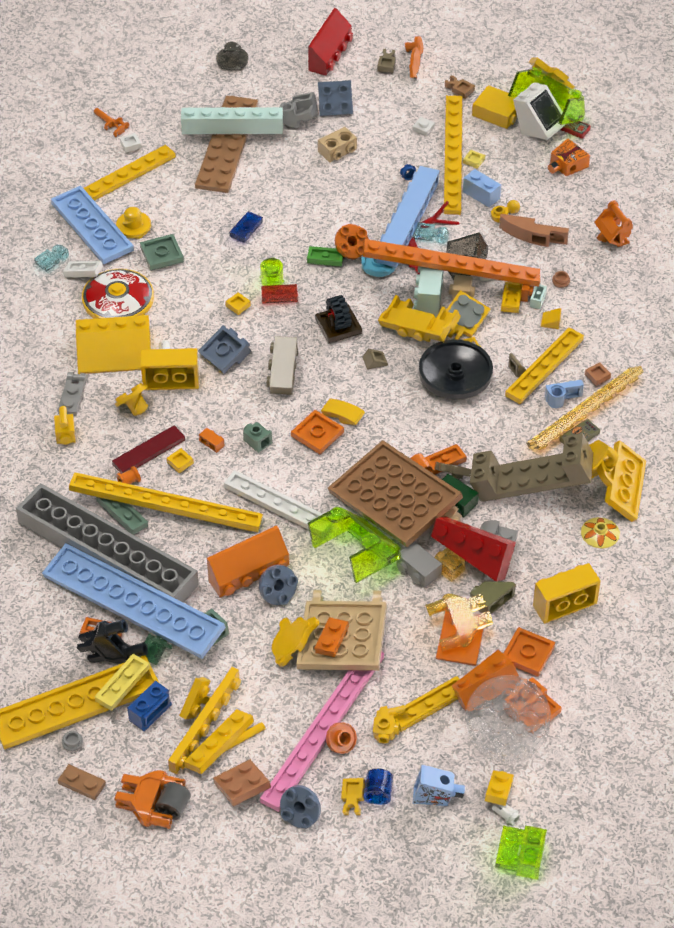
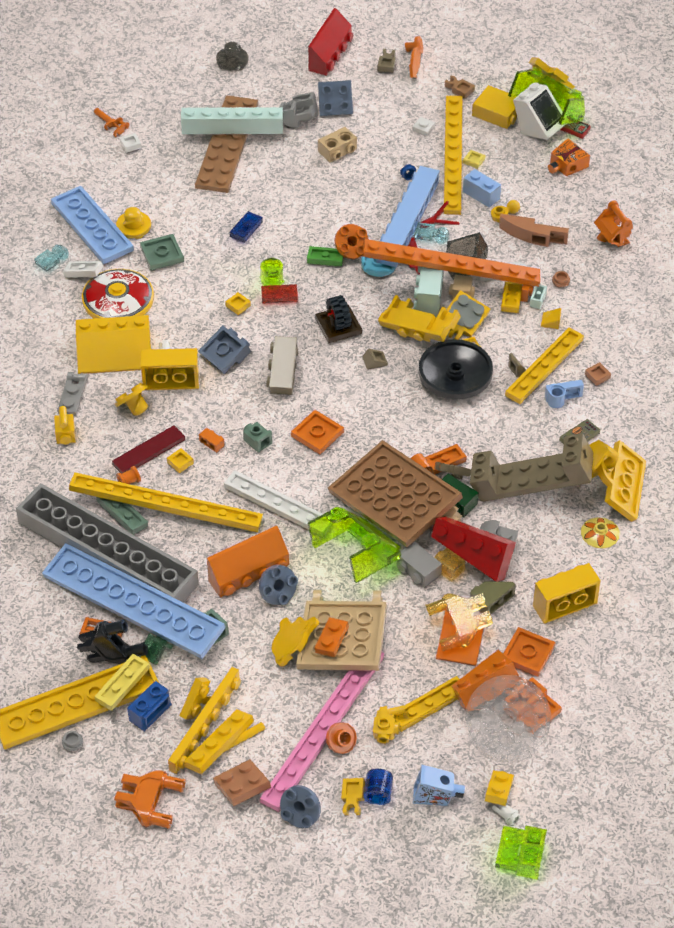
(81, 782): medium nougat plate -> none
(130, 172): yellow plate -> none
(173, 800): dark grey piece -> none
(343, 410): yellow slope -> none
(580, 411): clear yellow plate -> none

